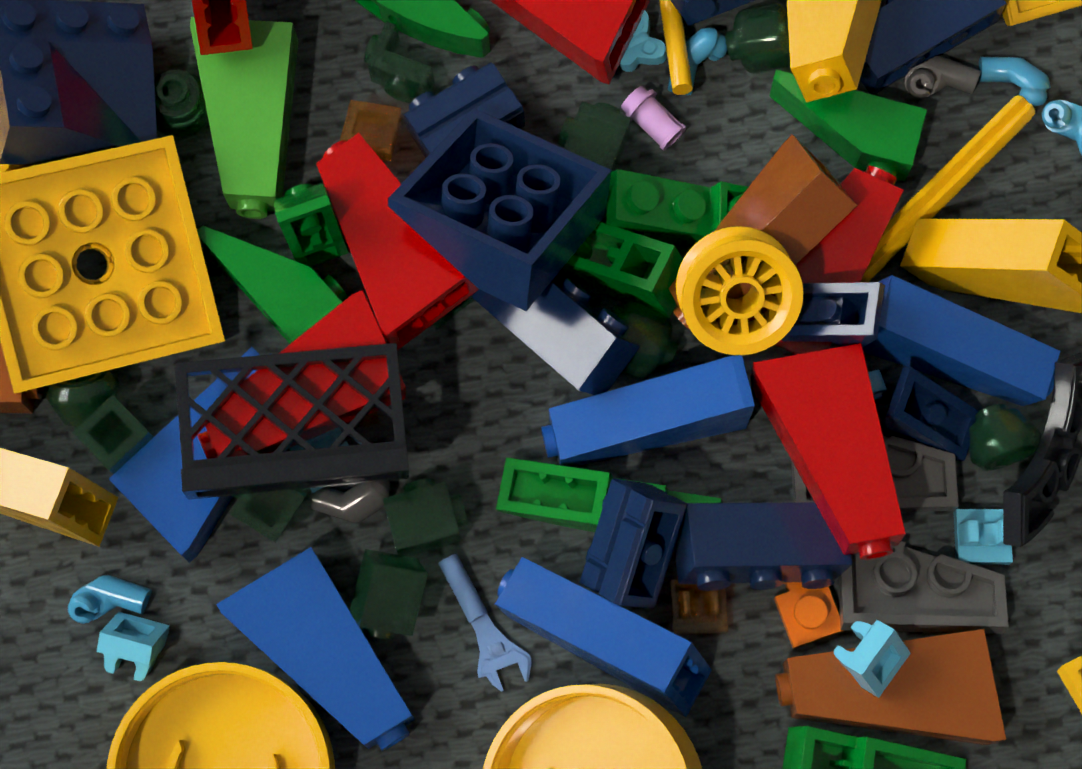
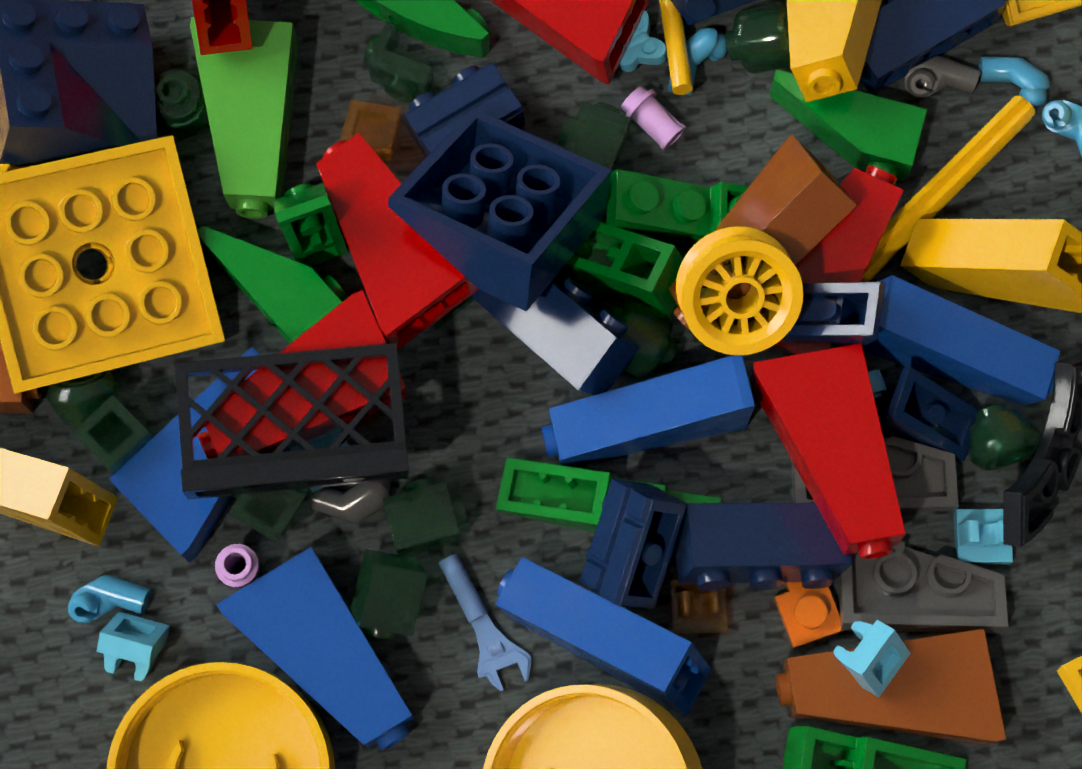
(230, 558): none -> lavender pin

